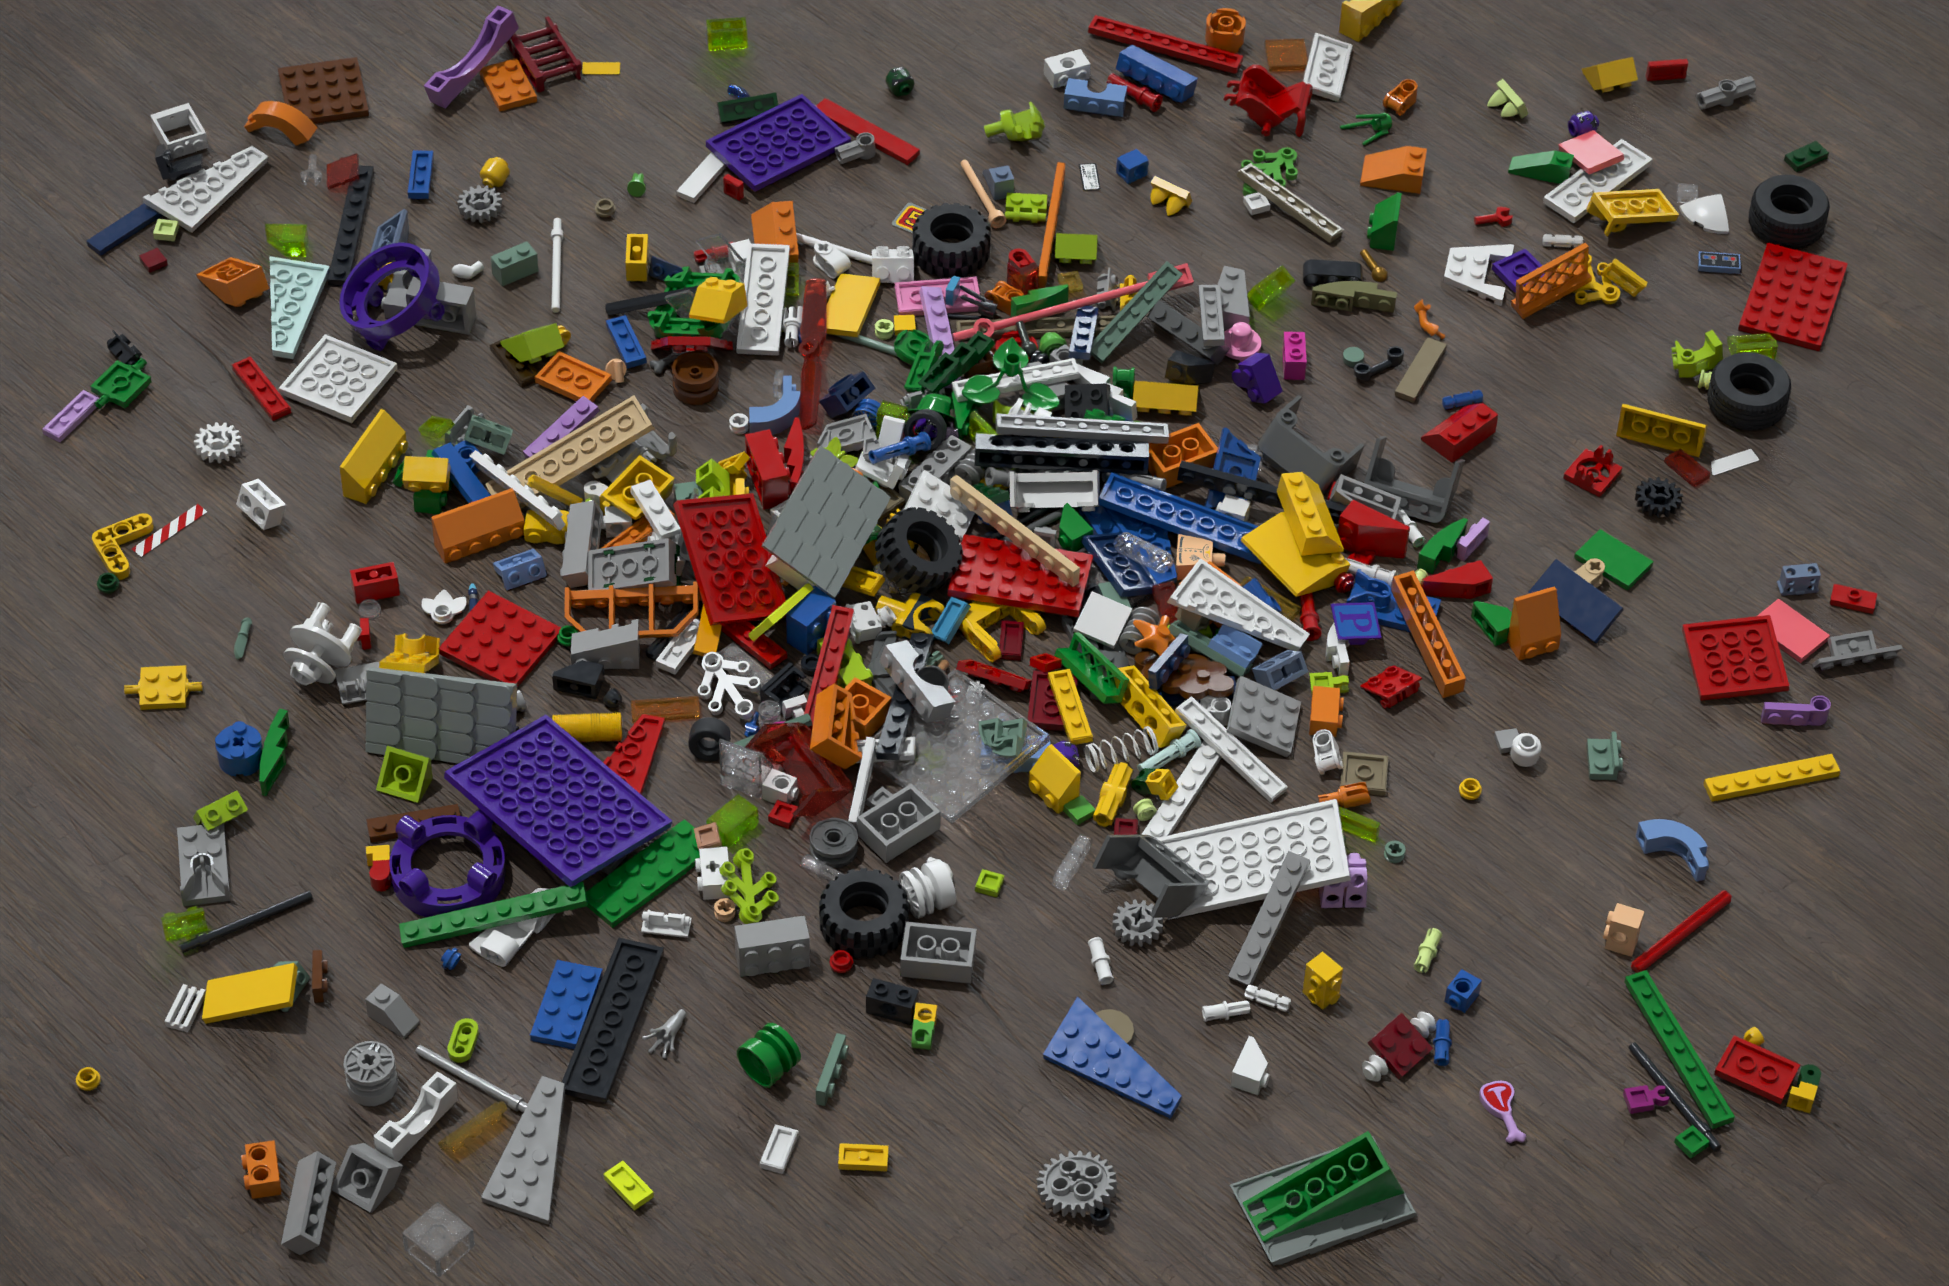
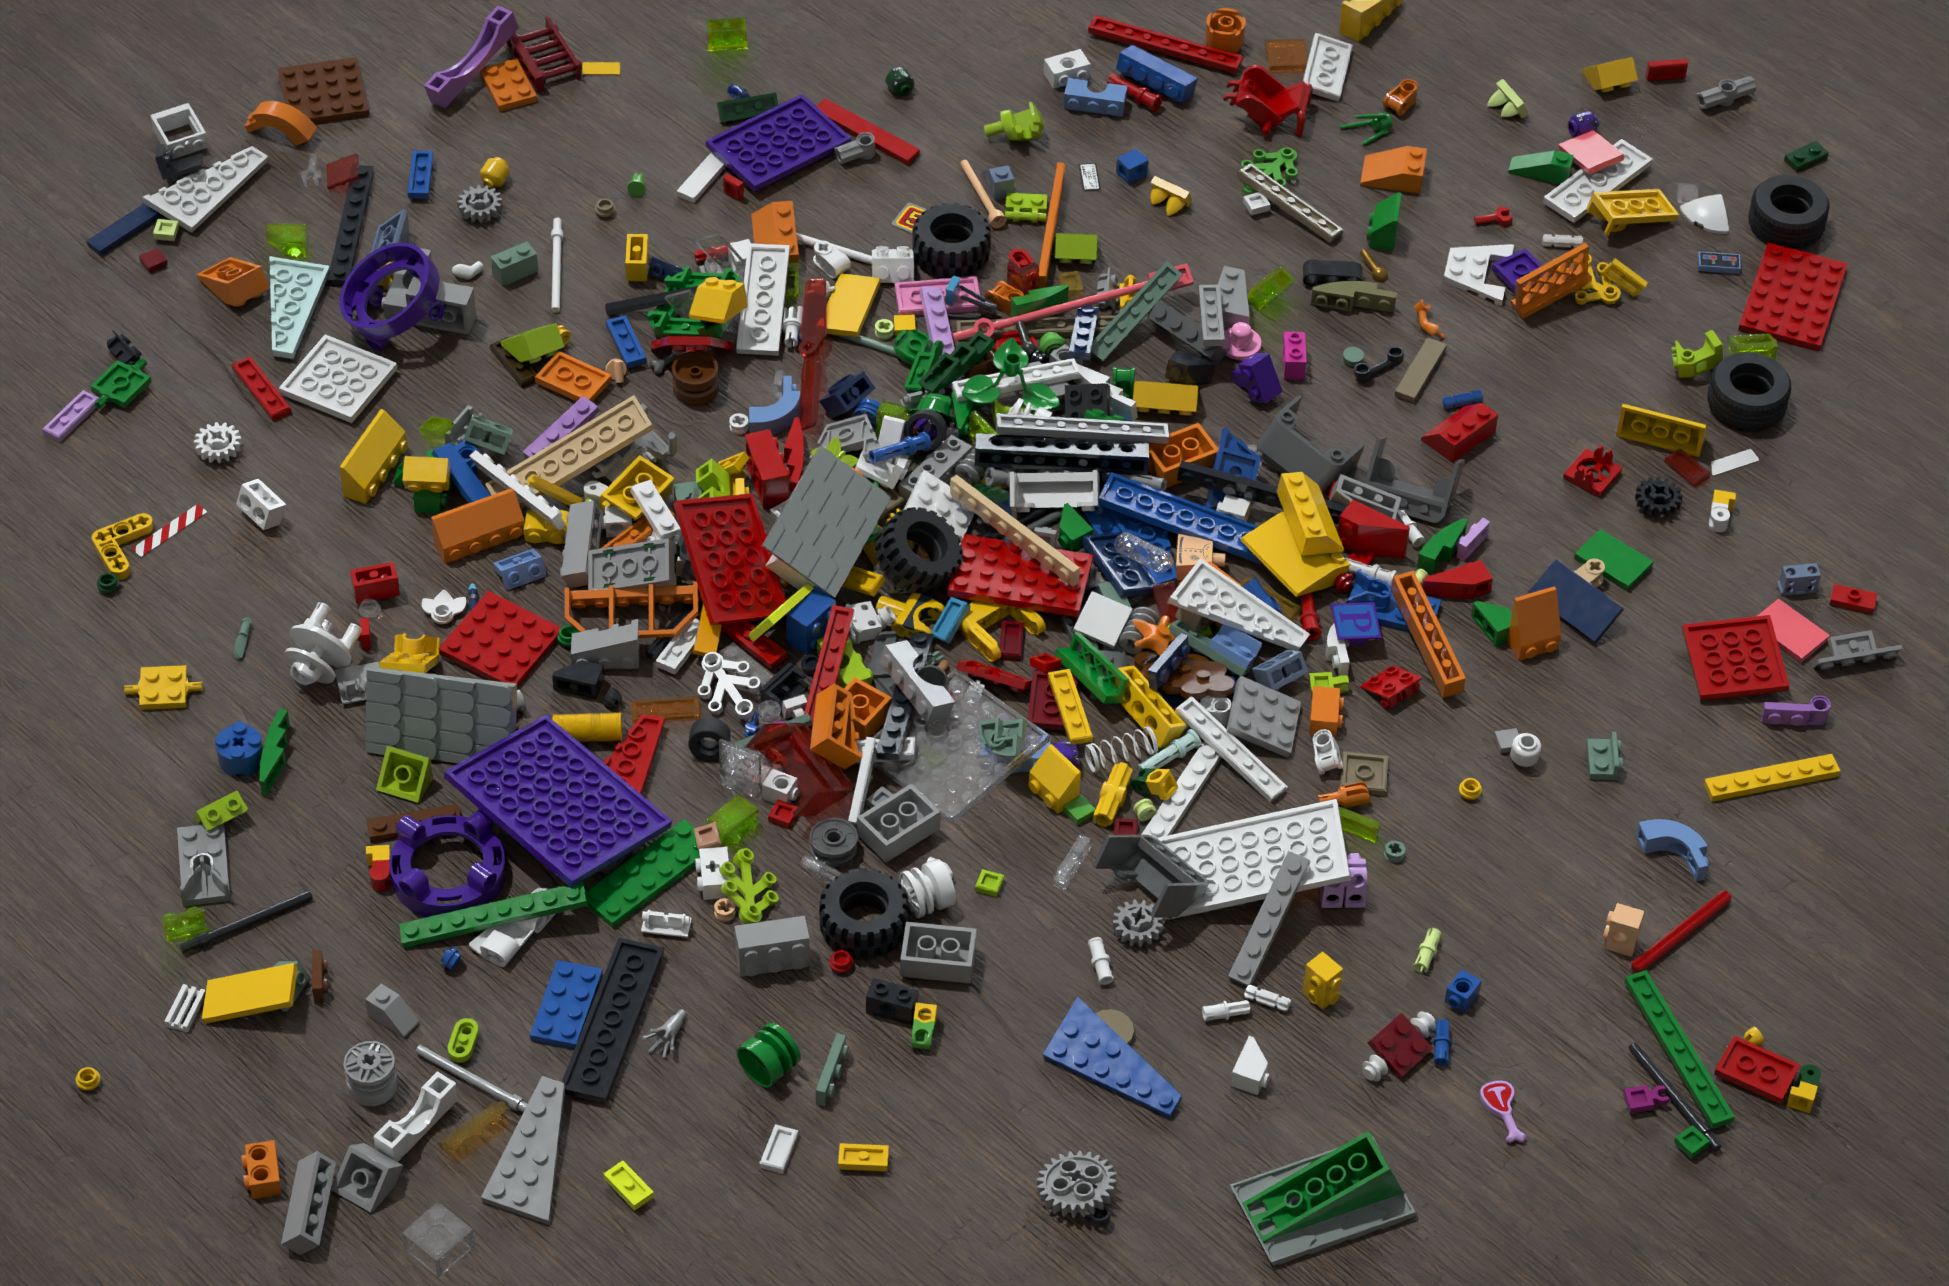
(1704, 379): yellowish green bush -> none
(1719, 514): none -> white leg

